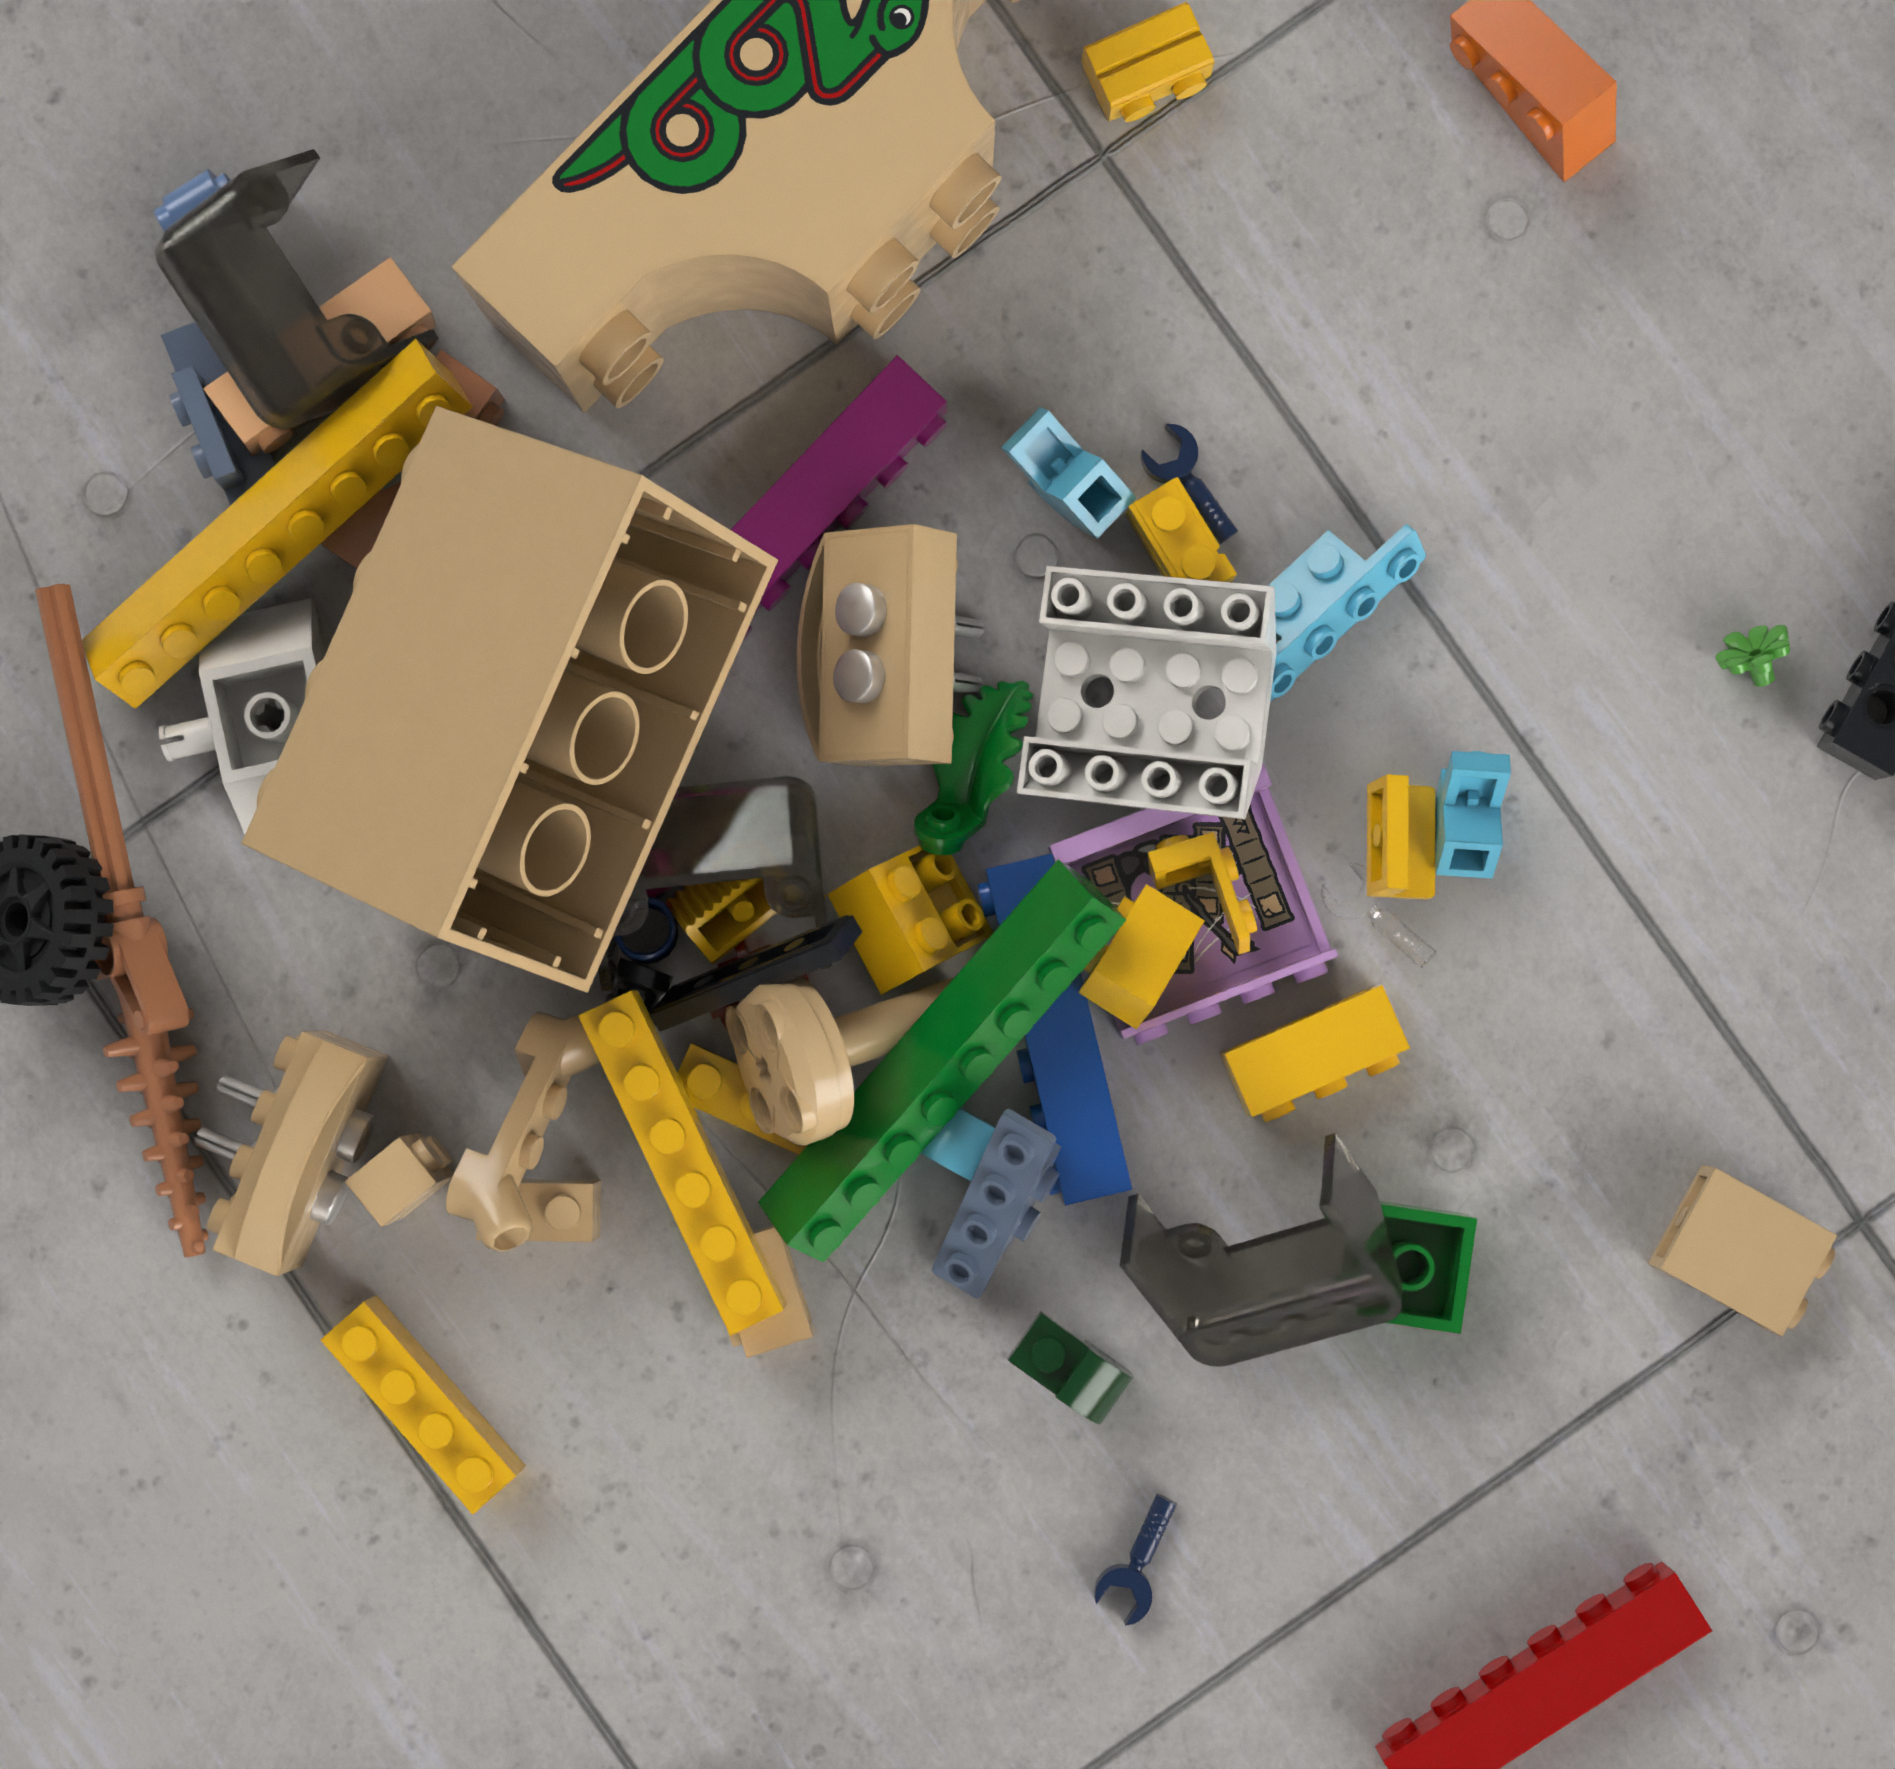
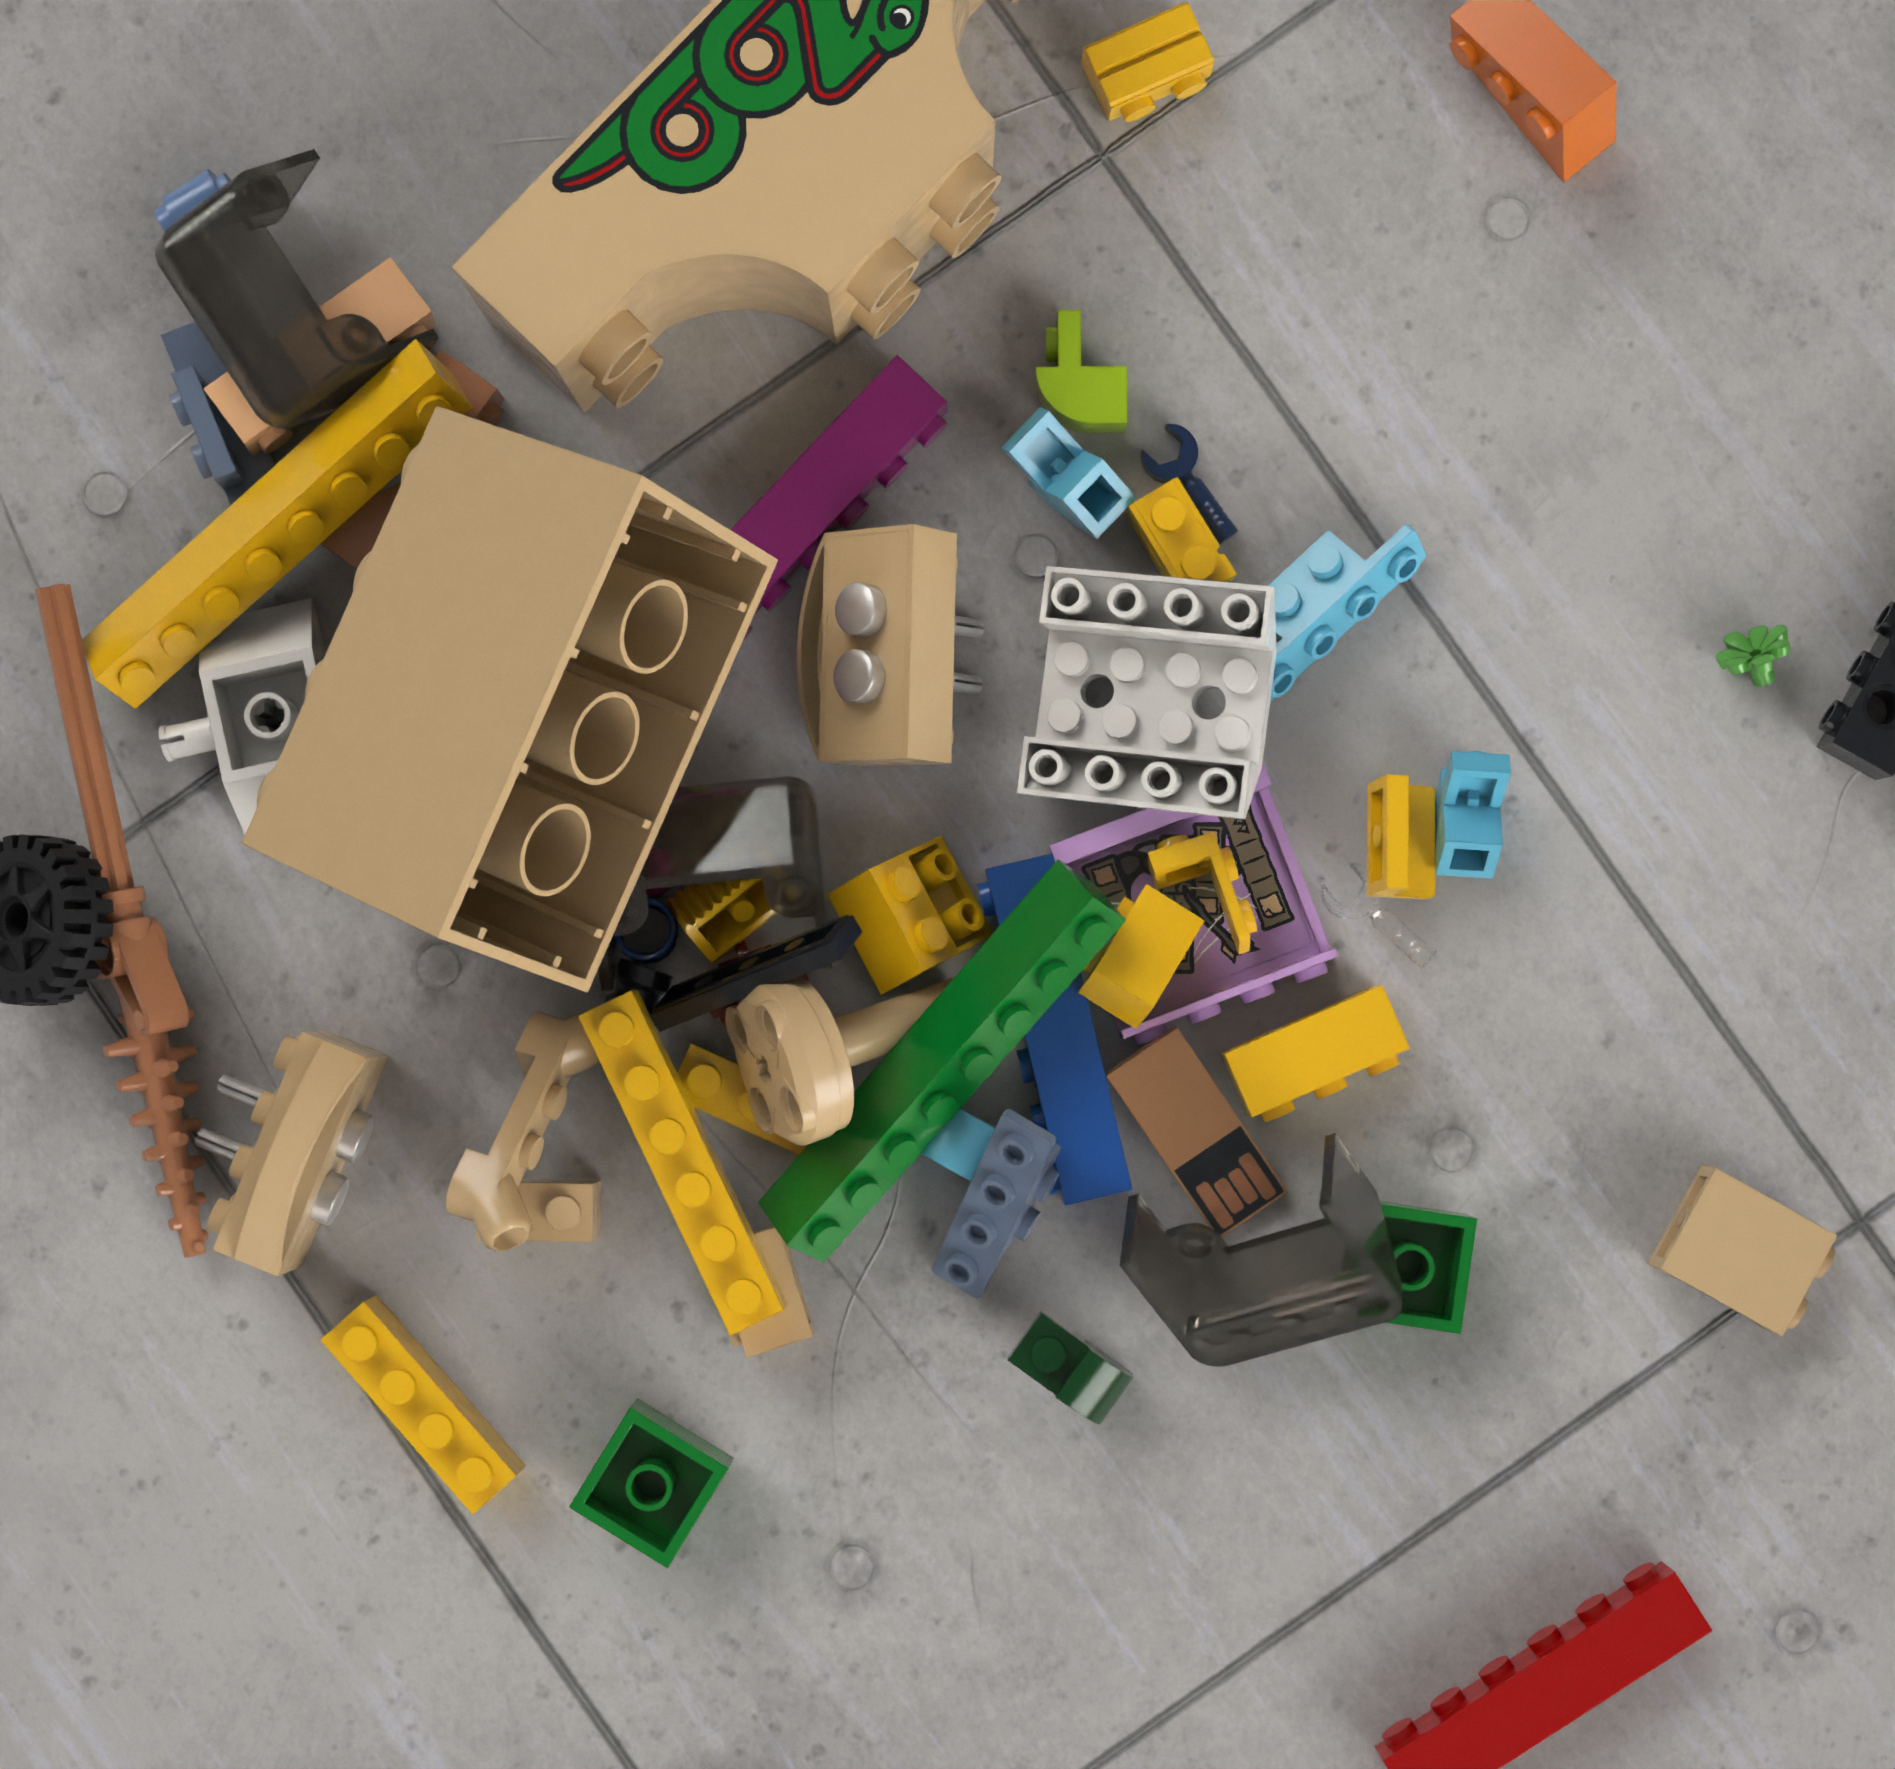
(401, 1177): tan brick -> none
(651, 1483): none -> green brick
(976, 767): green plant -> none
(1077, 395): none -> lime brick
(1140, 1555): dark blue piece -> none
(1196, 1131): none -> medium nougat piece

